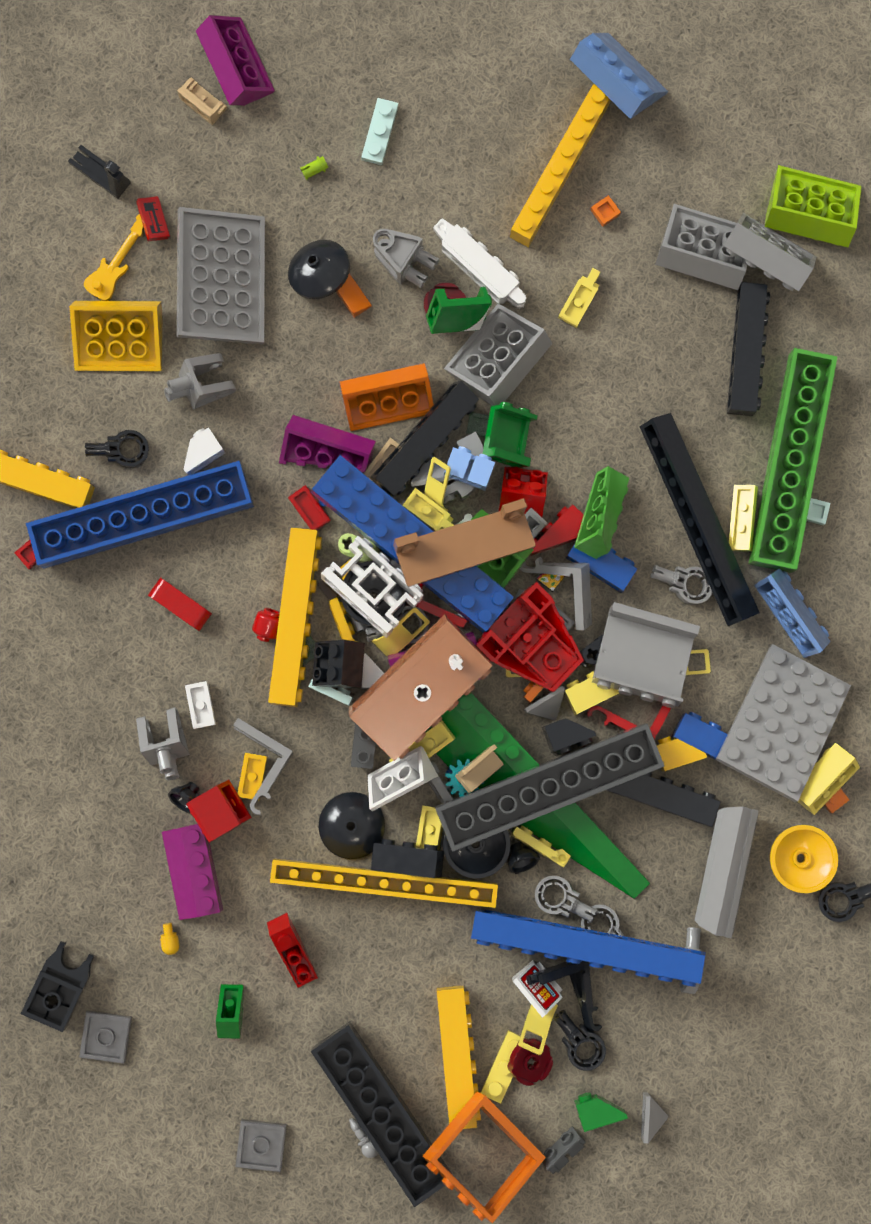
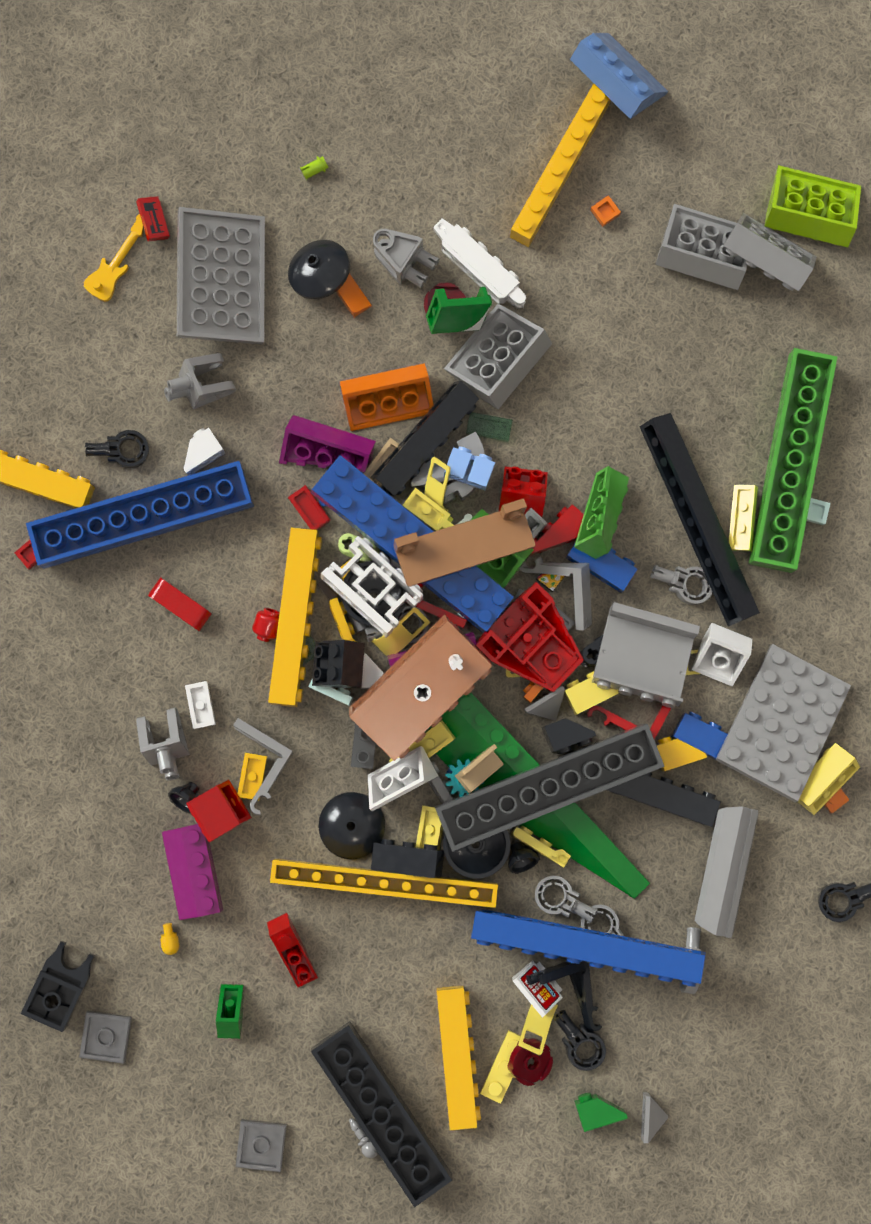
(102, 173): black hinge -> none
(117, 335): yellow slope -> none
(201, 101): tan hinge -> none
(234, 59): magenta slope -> none
(379, 131): light aqua plate -> none
(508, 434): green panel -> none
(514, 1181): orange window -> none
(570, 1143): dark grey hinge -> none
(580, 299): light yellow hinge -> none
(722, 654): none -> white slope
(747, 349): black brick -> none
(792, 613): medium blue slope -> none
(818, 864): yellow dish -> none

